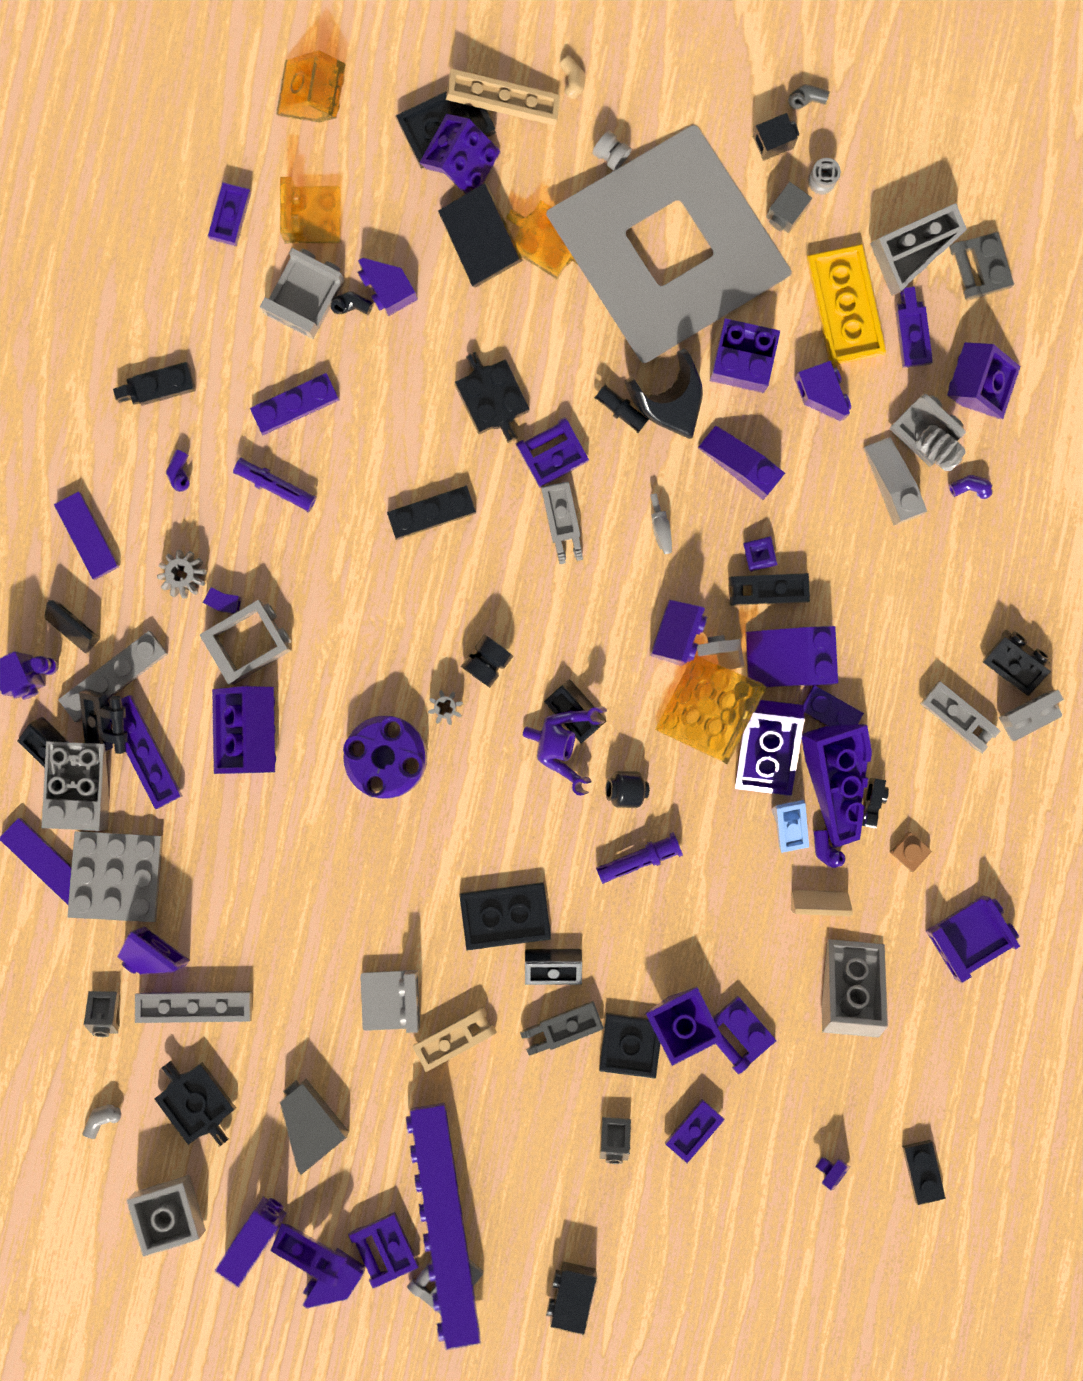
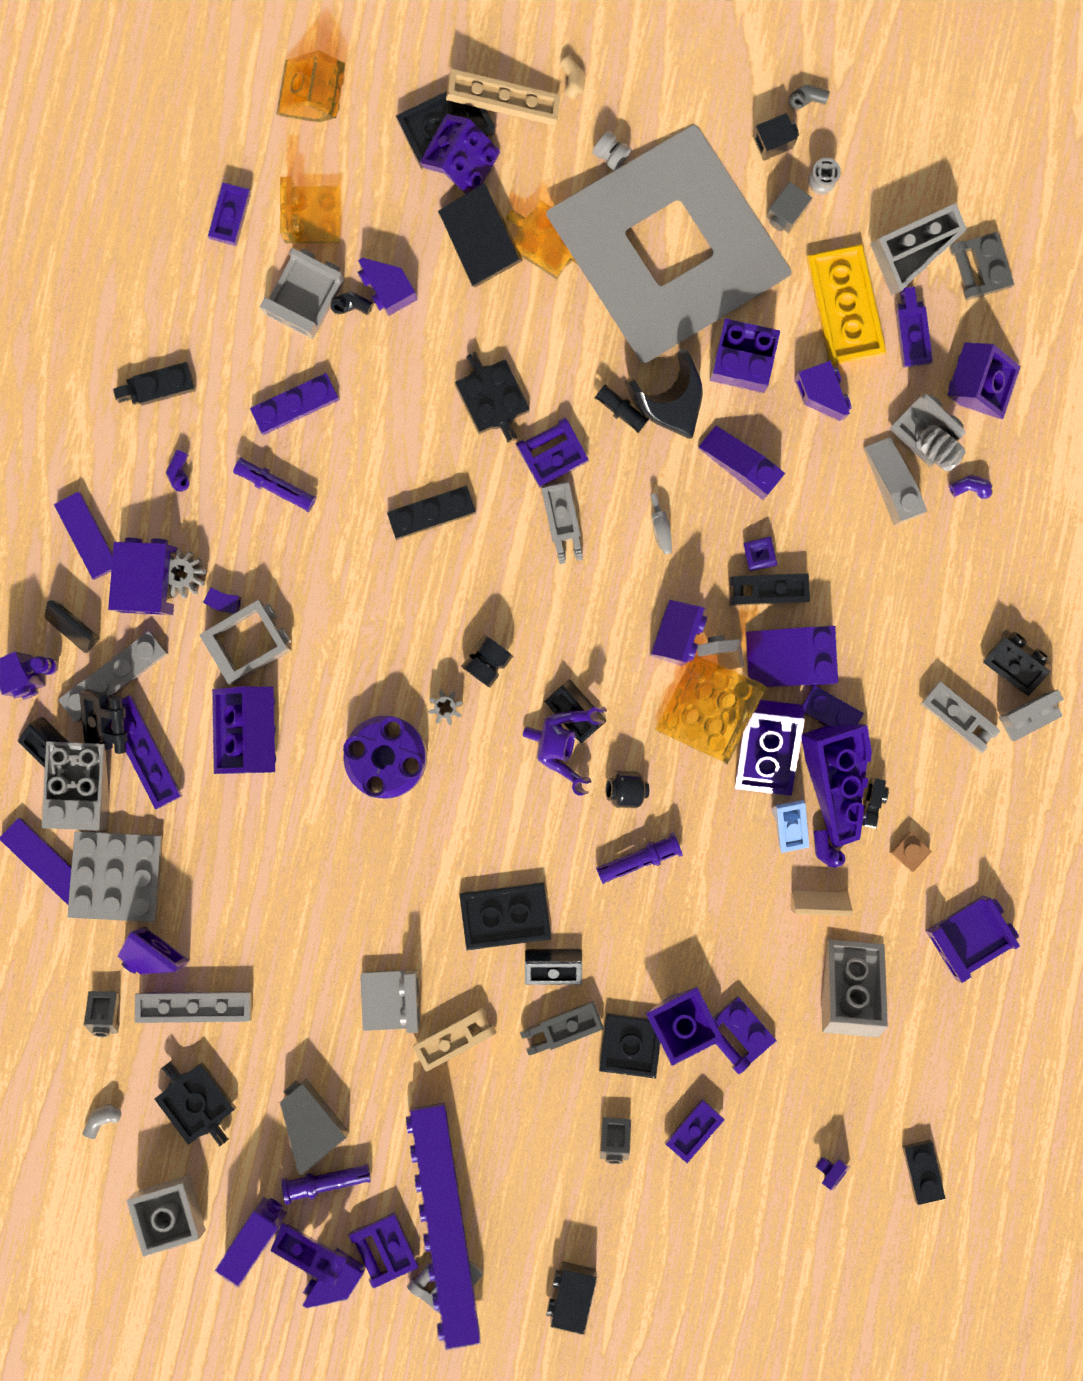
(140, 577): none -> dark purple panel
(312, 1185): none -> dark purple pin

